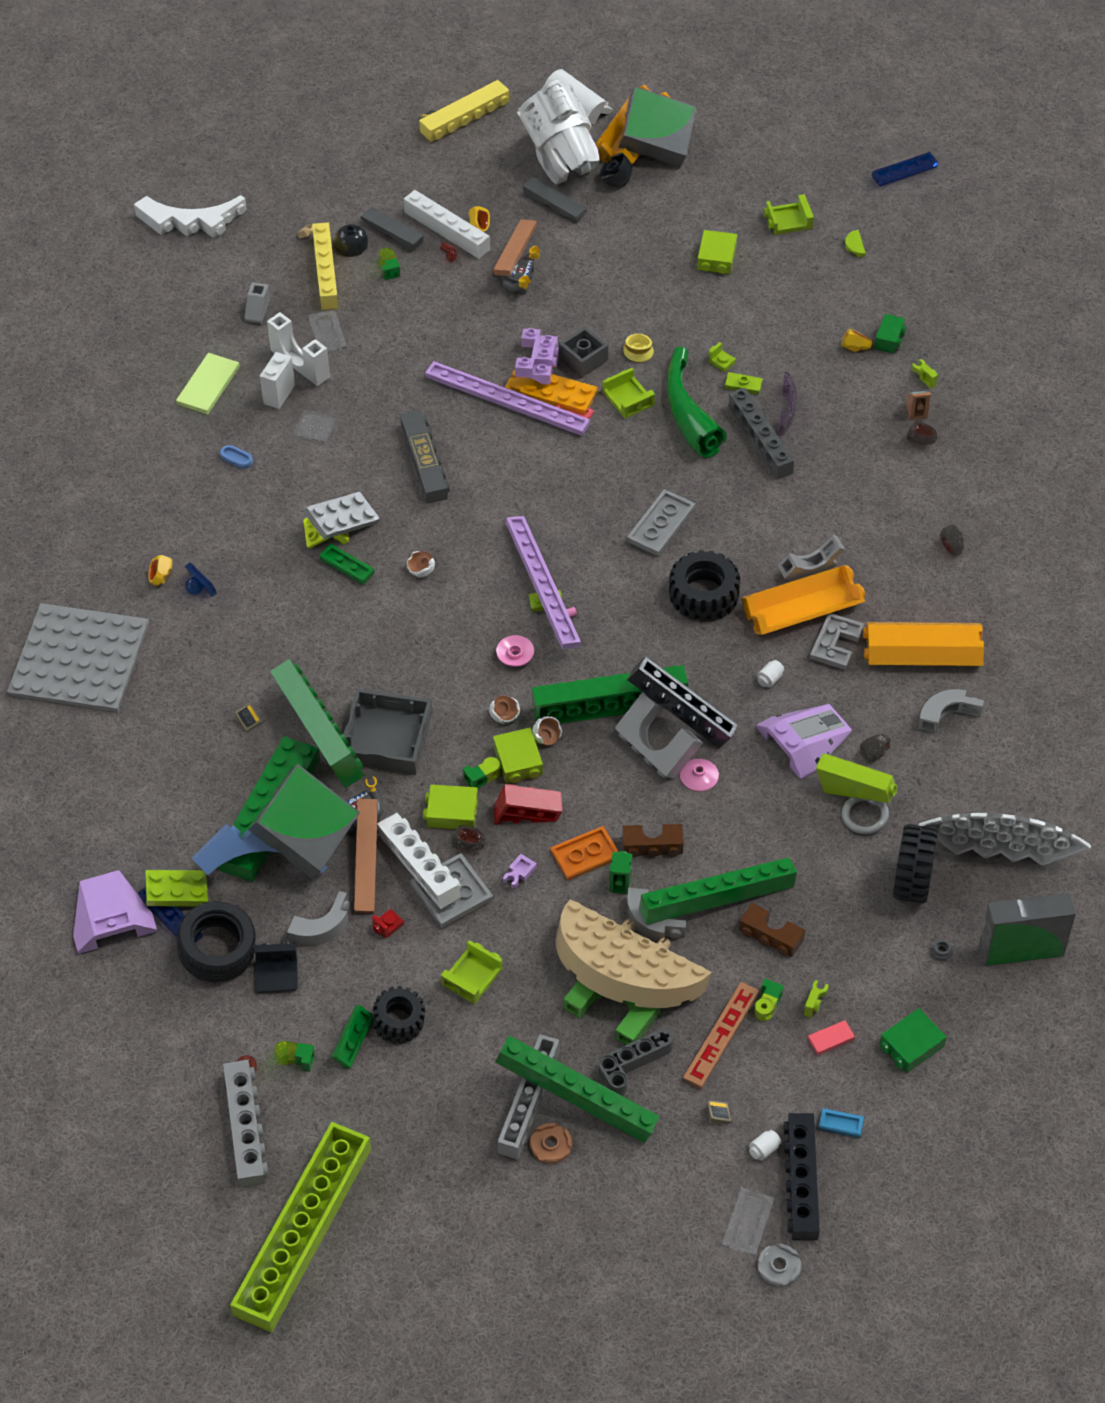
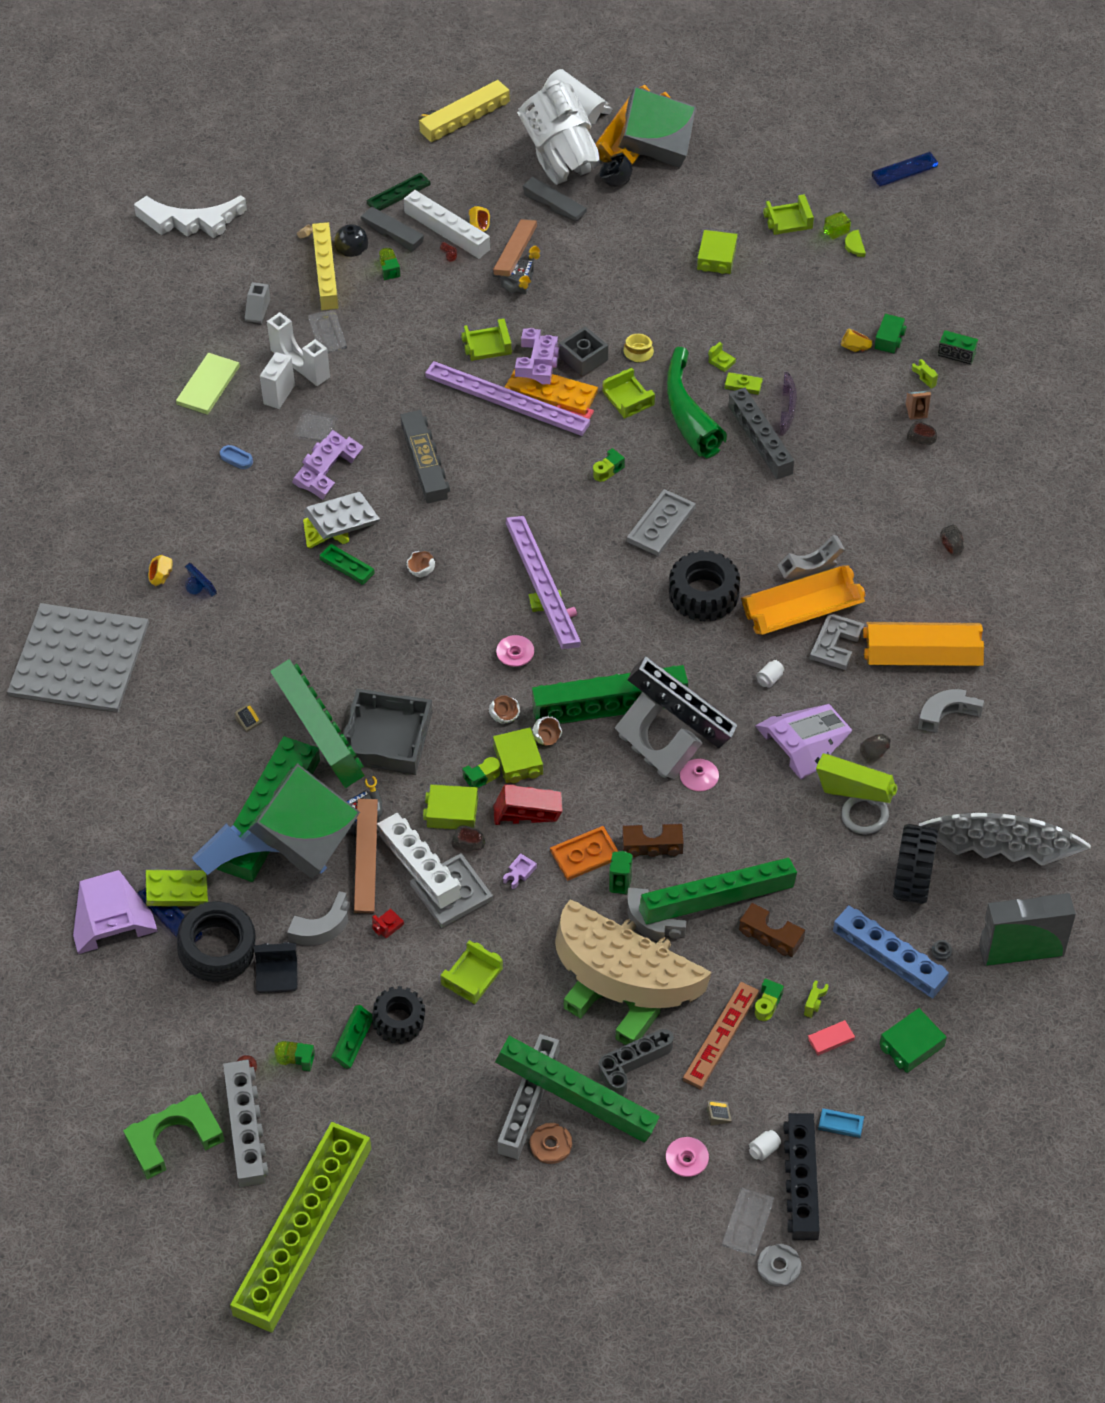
(190, 1112): none -> bright green arch
(324, 456): none -> lavender bracket
(398, 192): none -> dark green tile
(487, 342): none -> lime panel
(609, 466): none -> leg
(687, 1148): none -> bright pink dish
(837, 225): none -> clear neon green brick
(879, 949): none -> medium blue brick
(957, 347): none -> brick

